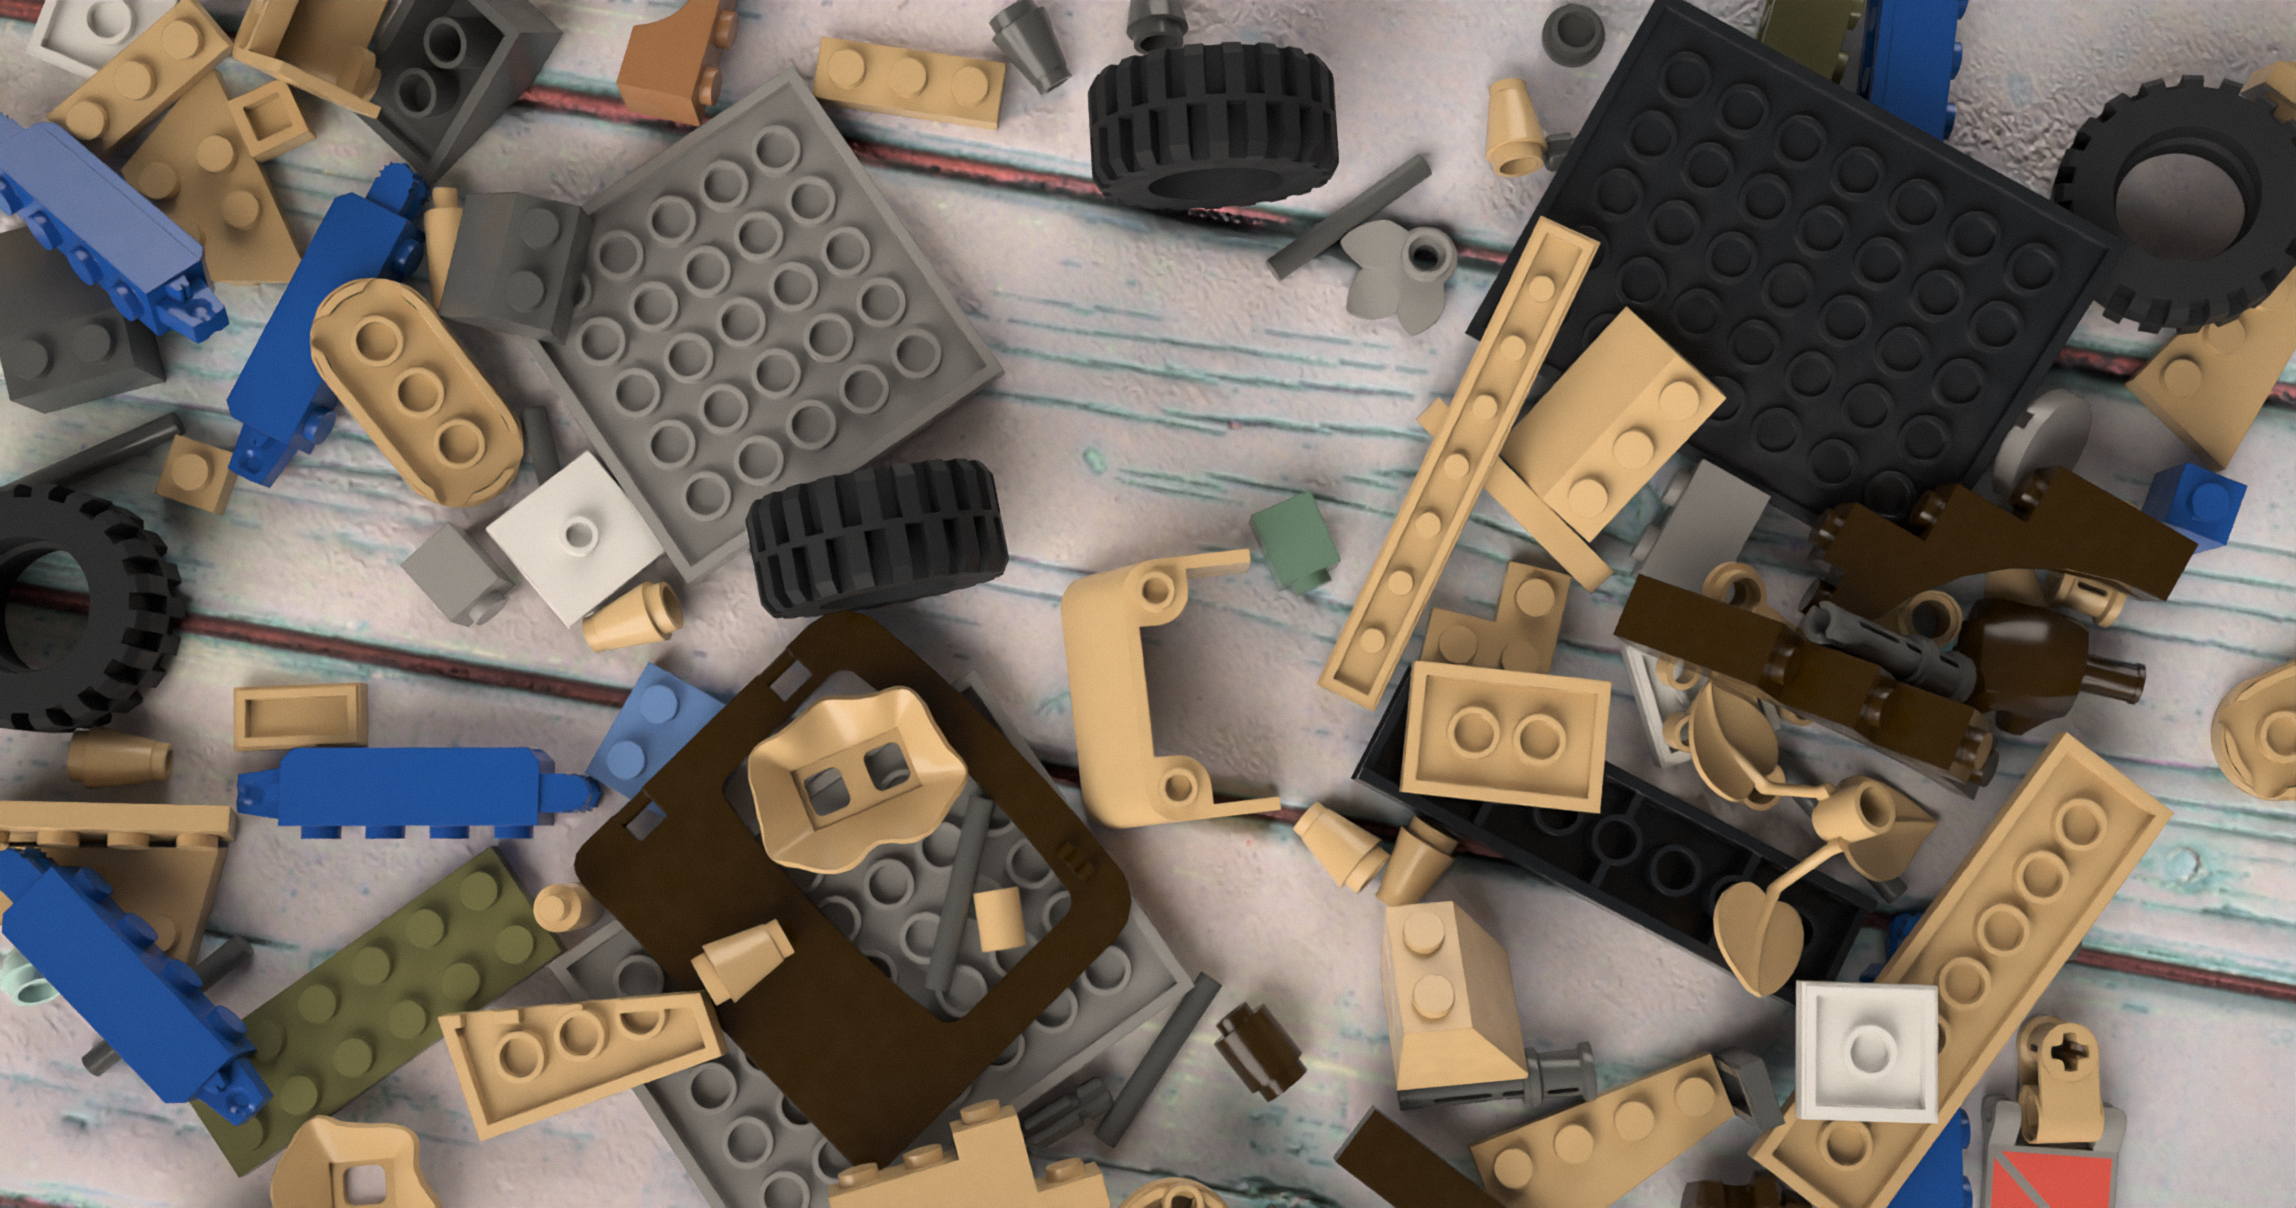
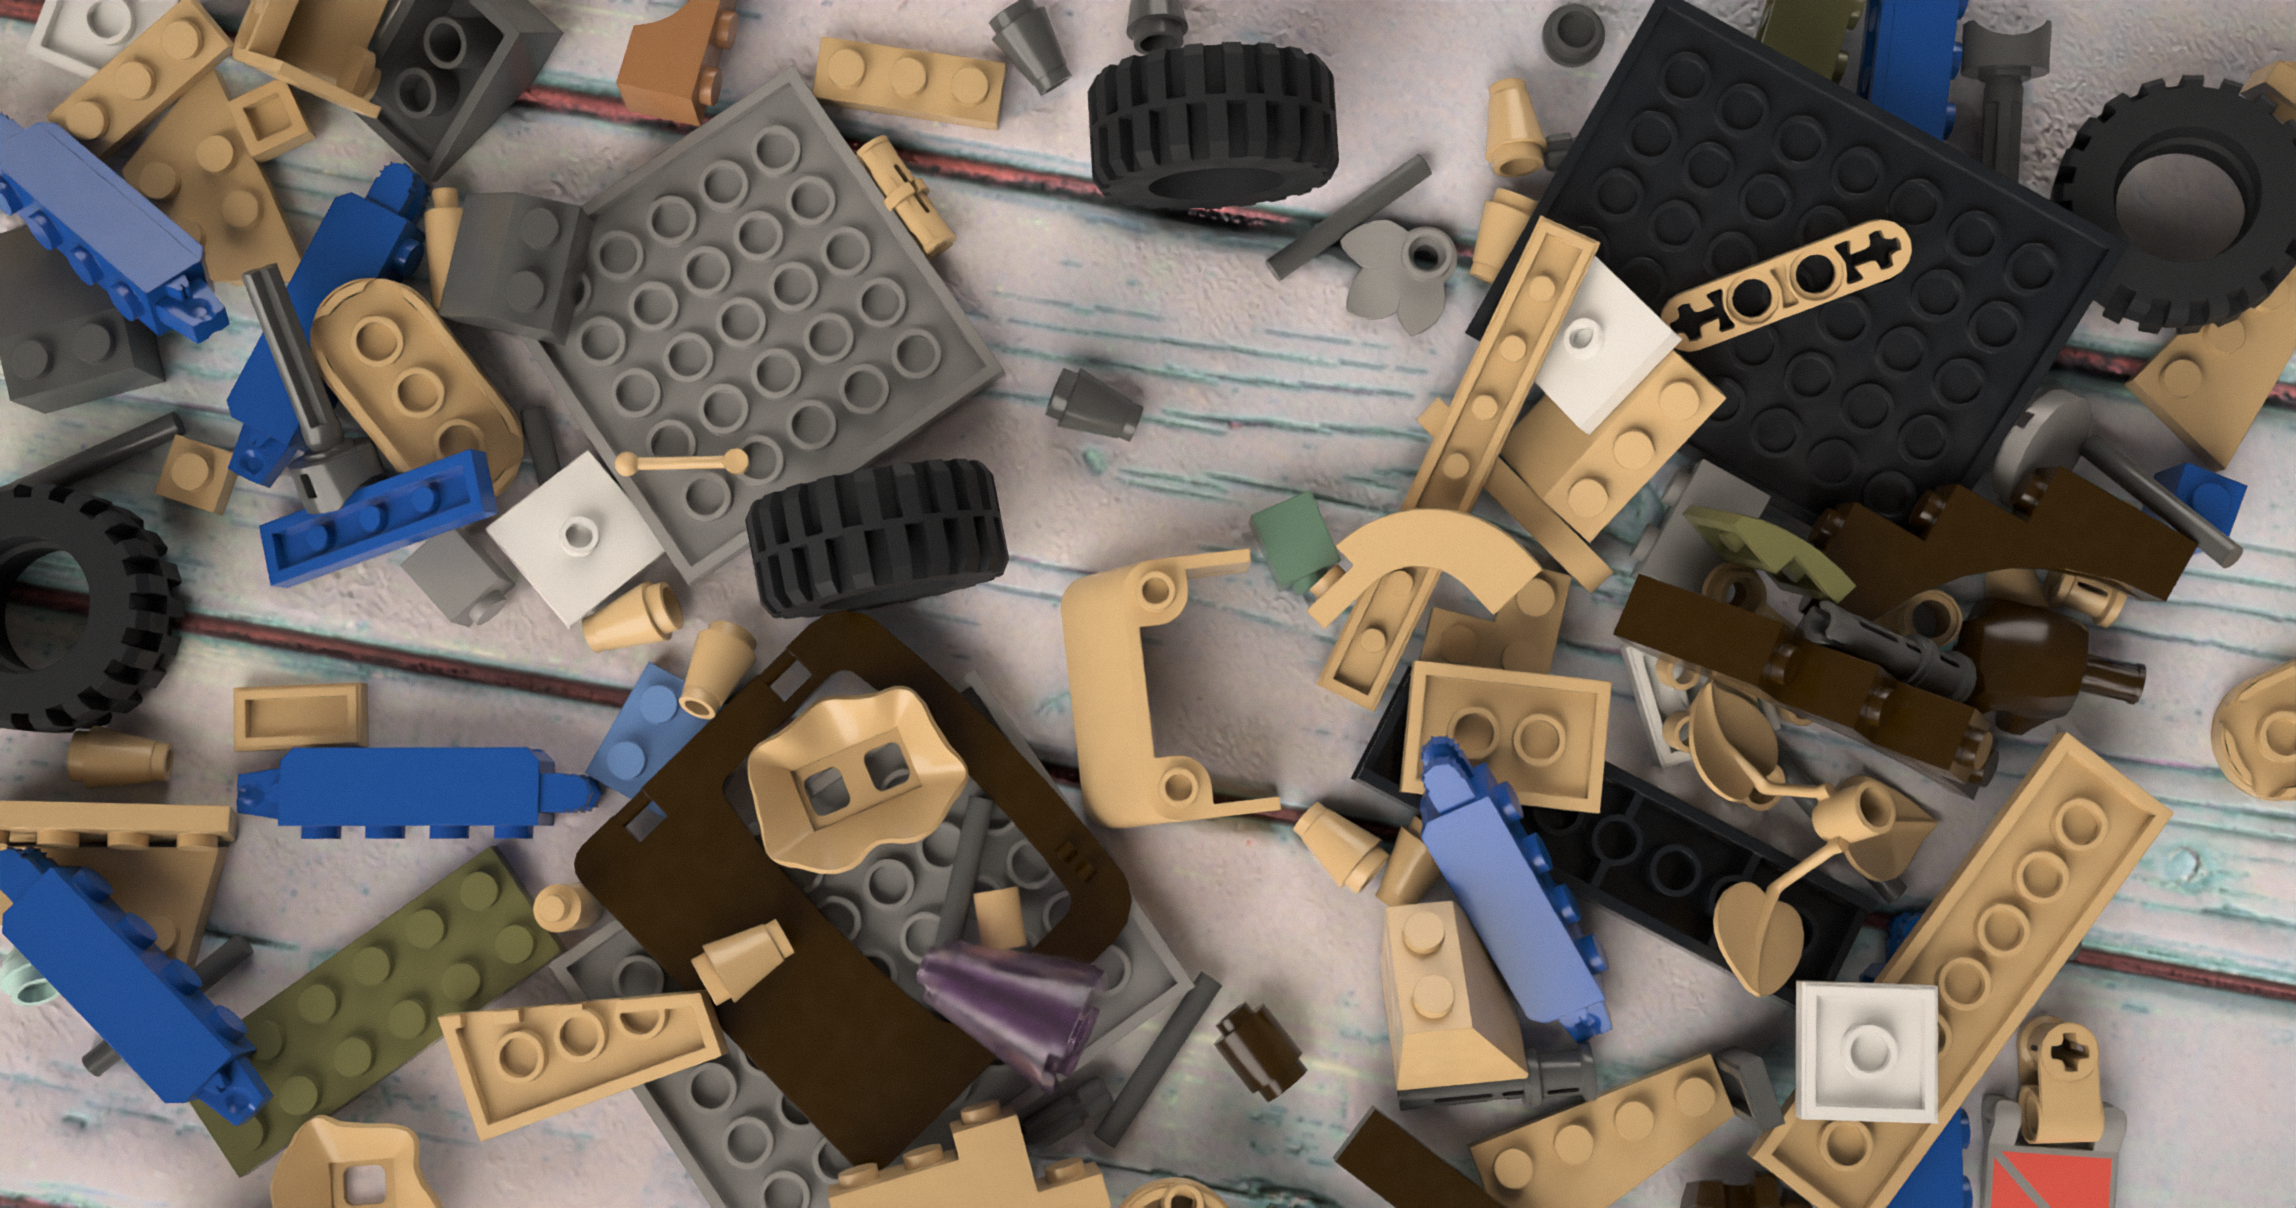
(333, 464): none -> dark grey piece
(380, 519): none -> blue plate
(716, 667): none -> tan cone
(734, 461): none -> tan hinge
(906, 196): none -> tan pin
(1016, 1005): none -> clear purple cone
(1092, 406): none -> dark grey cone
(1439, 538): none -> tan arch
(1498, 232): none -> tan cone
(1509, 894): none -> hinge
(1603, 349): none -> white plate
(1767, 547): none -> olive slope
(1785, 292): none -> tan beam
(2003, 64): none -> dark grey piece
(2161, 501): none -> dark grey bar

